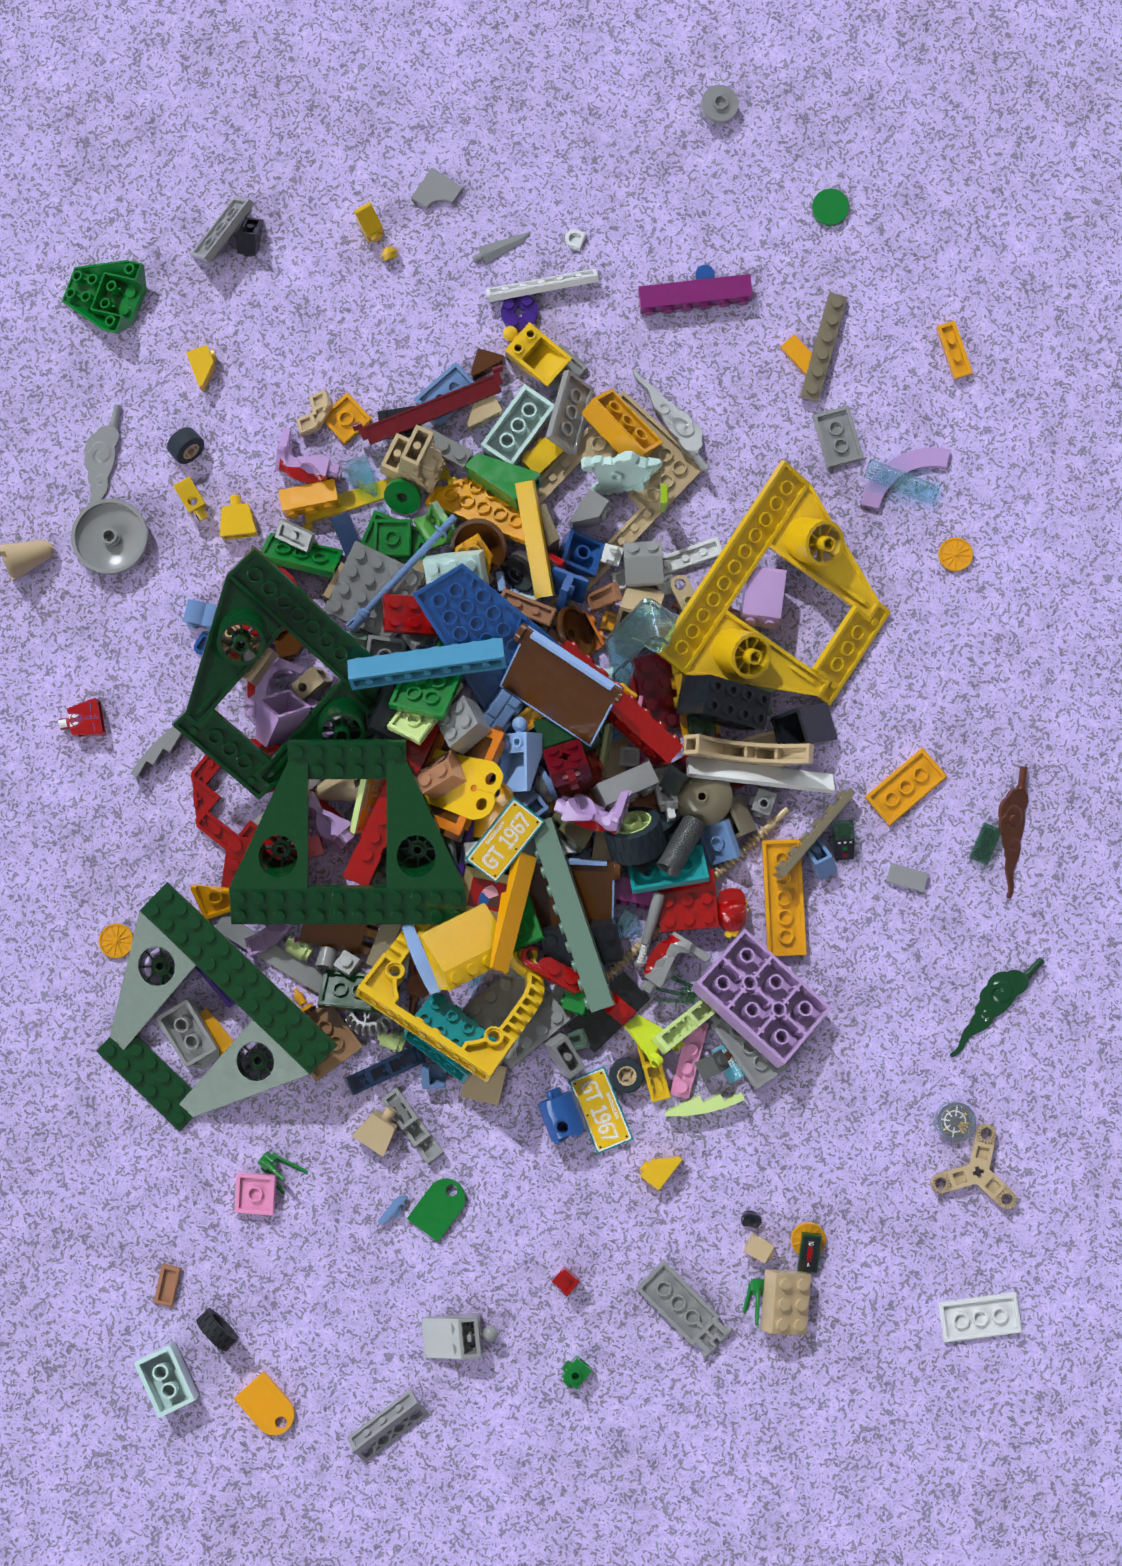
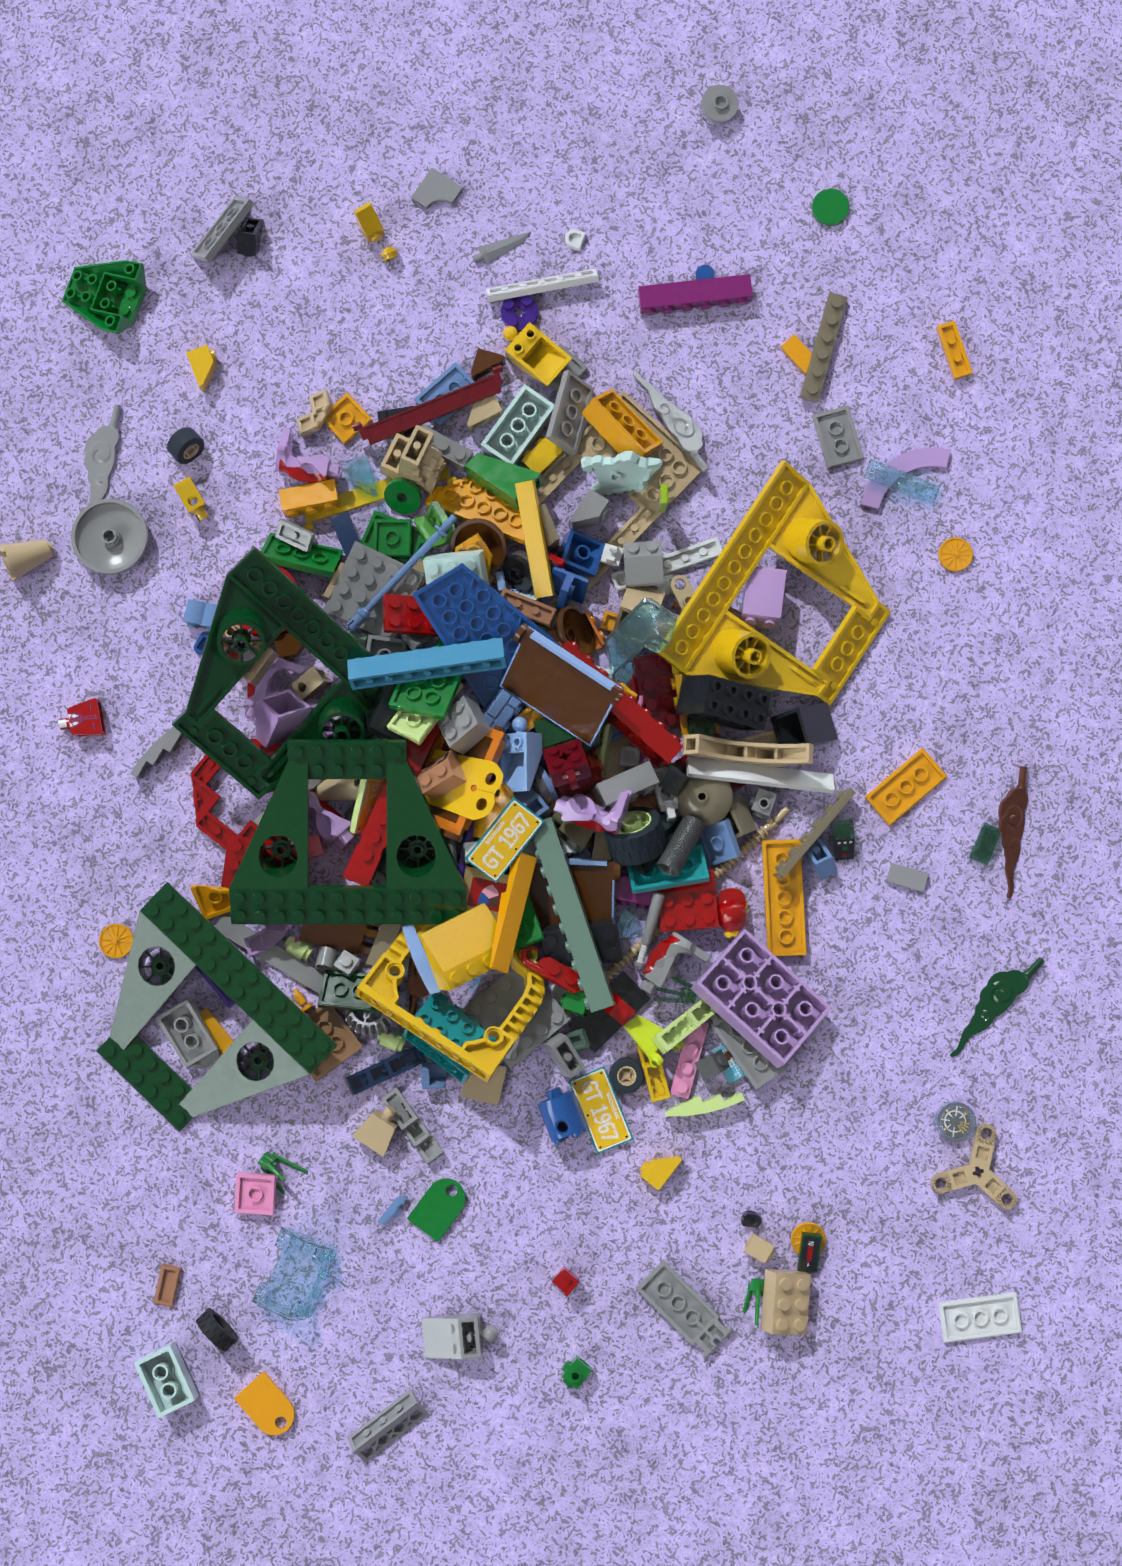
(237, 520): yellow torso -> none
(296, 1275): none -> clear light blue windscreen
(604, 597): nougat tile -> none

